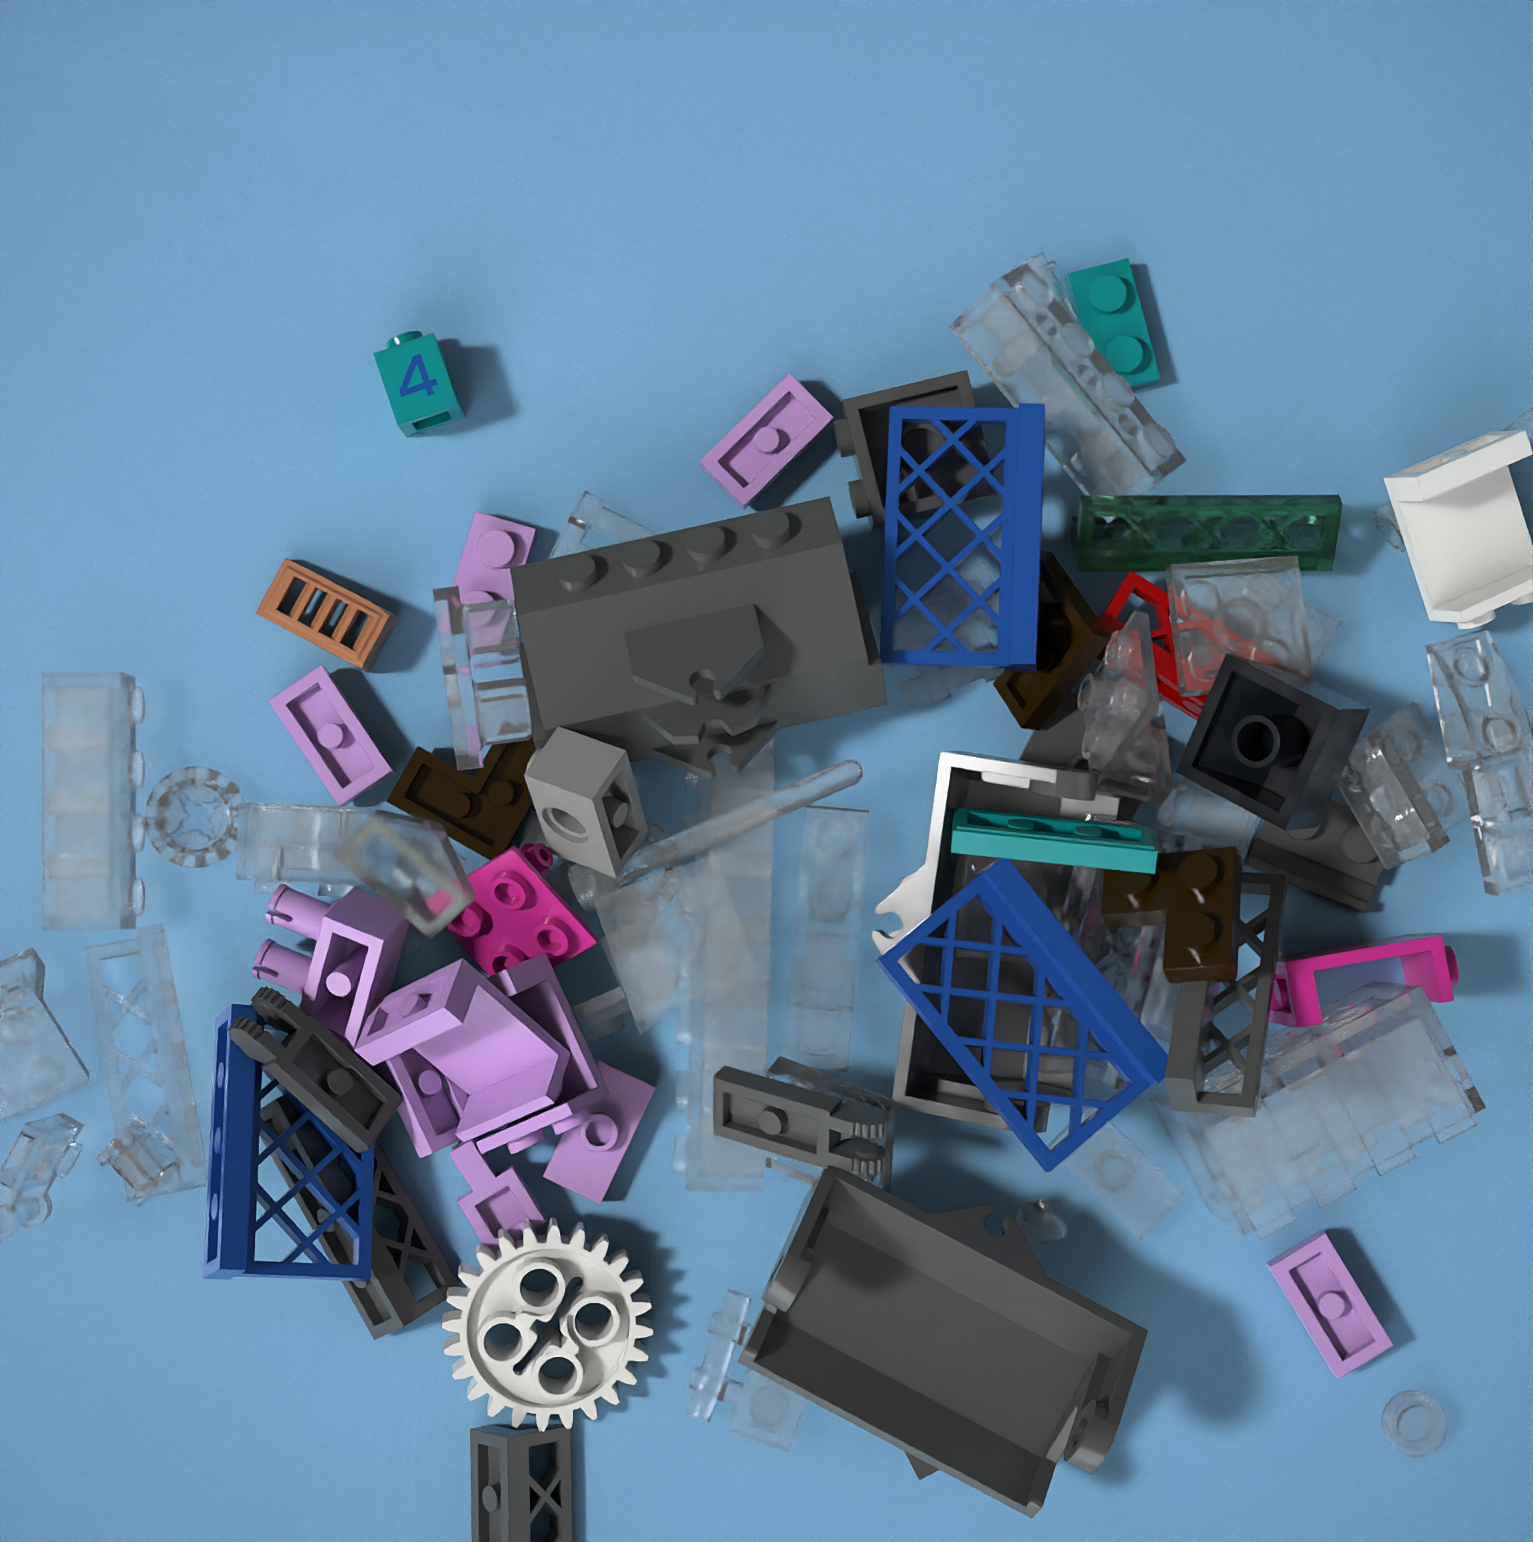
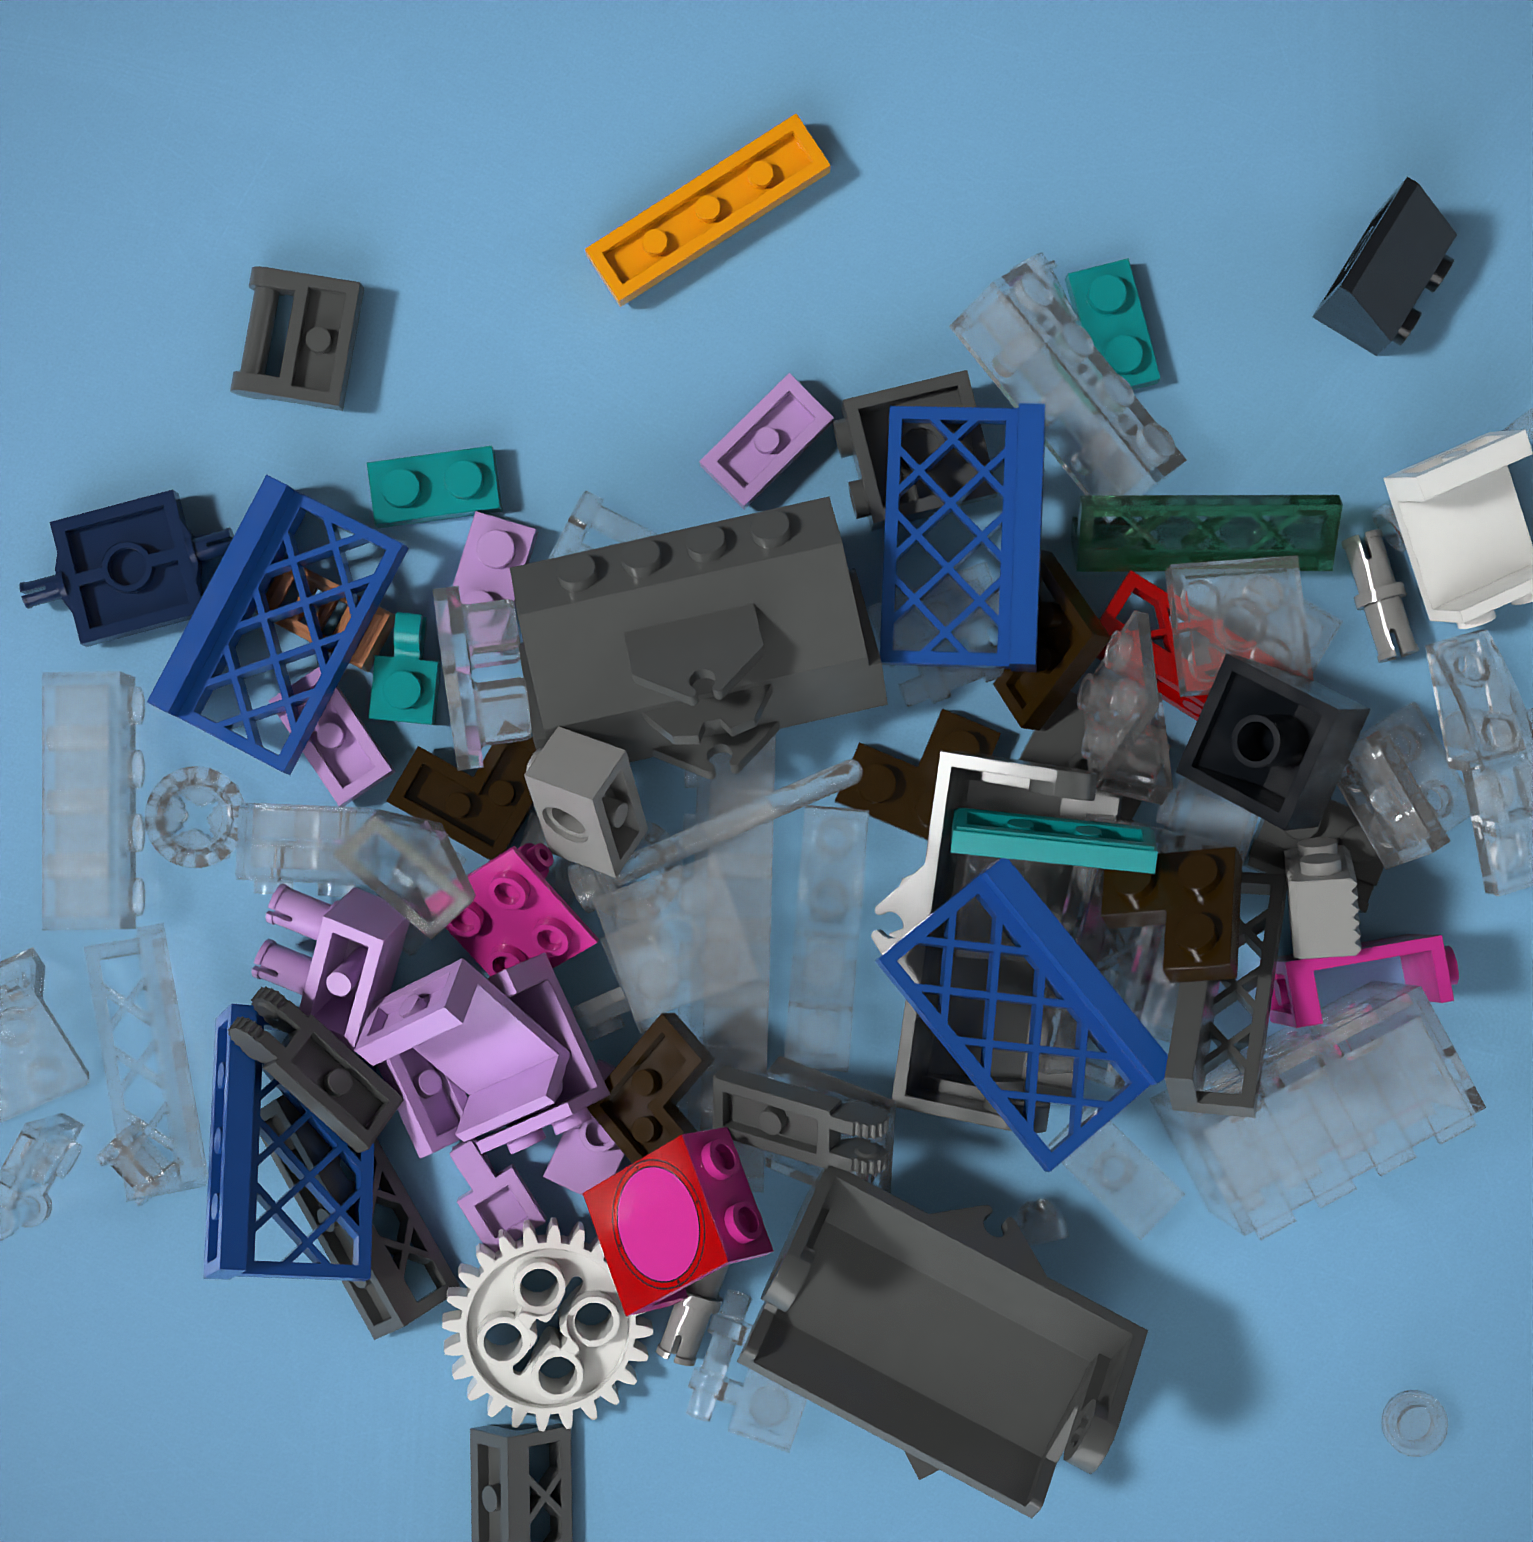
(127, 568): none -> dark blue plate
(231, 601): none -> blue fence
(317, 338): none -> dark grey plate
(406, 685): none -> teal plate
(418, 382): teal brick -> none
(434, 487): none -> teal plate
(648, 1085): none -> dark brown plate
(676, 1219): none -> dark pink panel
(691, 1318): none -> light grey pin
(708, 210): none -> light orange plate
(904, 792): none -> dark brown plate
(1322, 899): none -> light grey brick
(1329, 1304): lavender plate -> none
(1380, 596): none -> light grey pin
(1389, 270): none -> black slope

